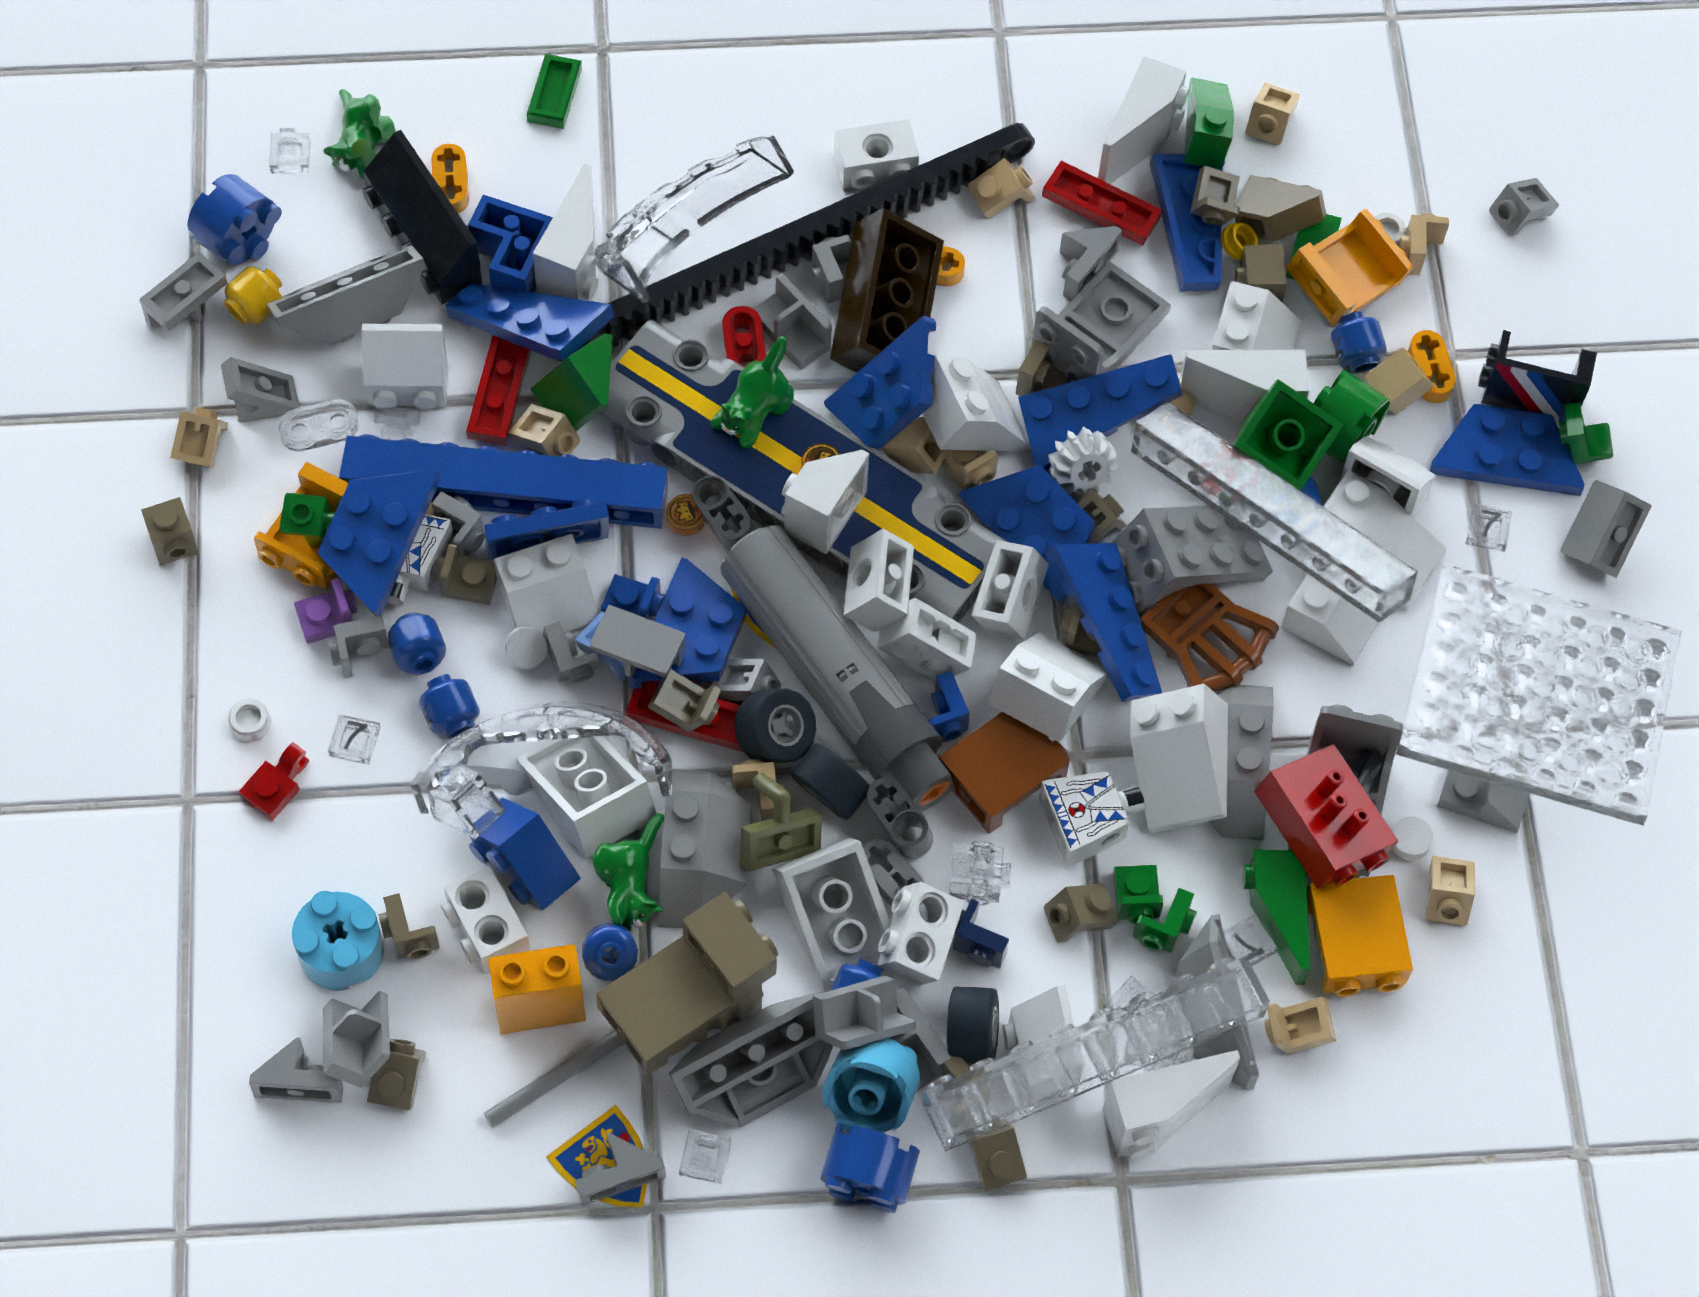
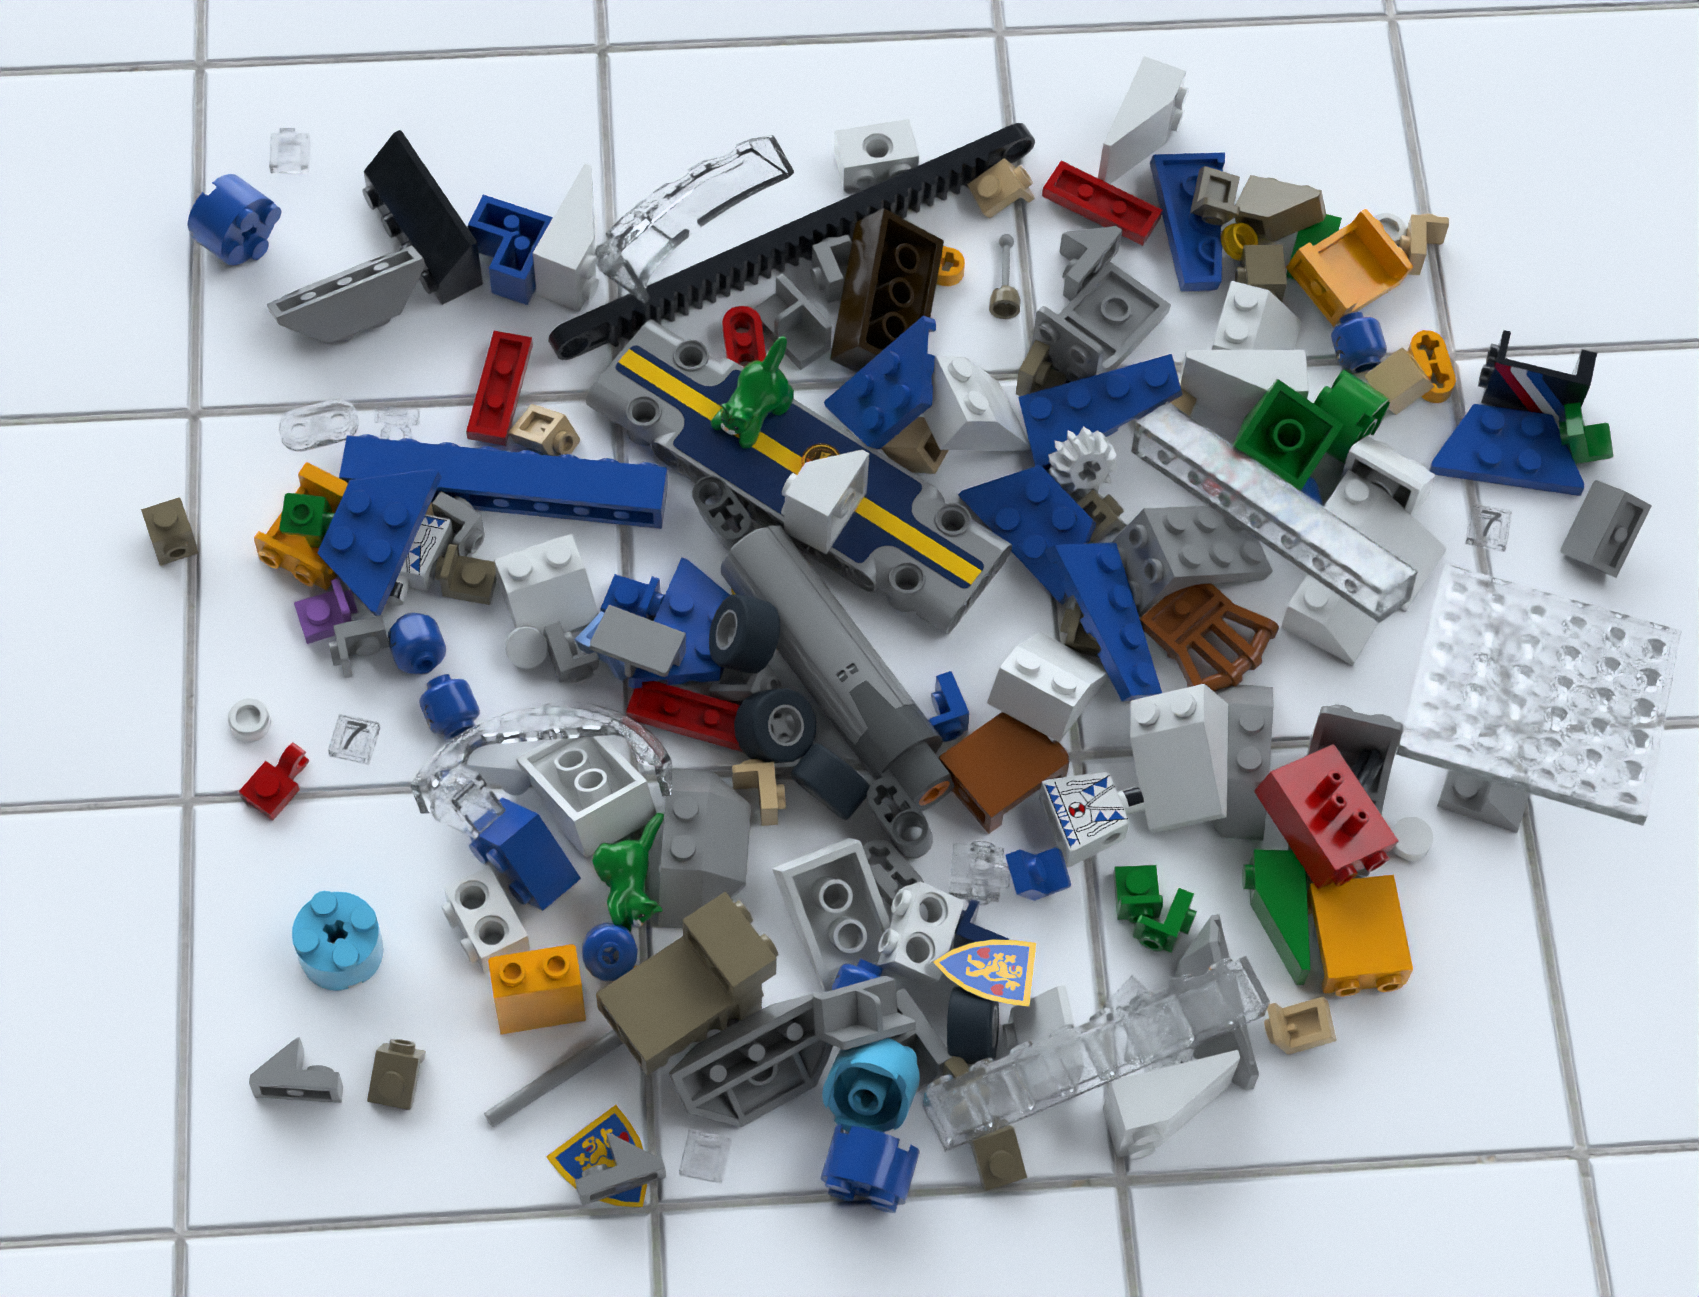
(182, 293): light grey panel -> none
(197, 436): tan bracket -> none
(250, 293): yellow head -> none
(258, 390): light grey slope -> none
(355, 1039): light grey panel -> none
(361, 132): green animal -> none
(404, 365): white slope -> none
(408, 943): dark tan bracket -> none
(457, 178): light orange beam -> none
(530, 319): blue wing -> none
(554, 91): green tile -> none
(579, 383): green slope -> none
(585, 521): blue plate -> none
(684, 516): tile -> none
(685, 701): dark tan bracket -> none
(744, 634): none -> black wheel
(783, 836): olive plate -> none
(878, 580): white brick -> none
(928, 641): white brick -> none
(971, 467): tan bracket -> none
(992, 969): none -> sticker
(1005, 301): none -> dark tan hinge
(1010, 589): white brick -> none
(1039, 873): none -> blue bracket
(1080, 910): dark tan bracket -> none
(1208, 123): green slope -> none
(1249, 940): clear tile -> none
(1271, 113): tan bracket -> none
(1450, 890): tan bracket -> none
(1521, 203): light grey bracket -> none

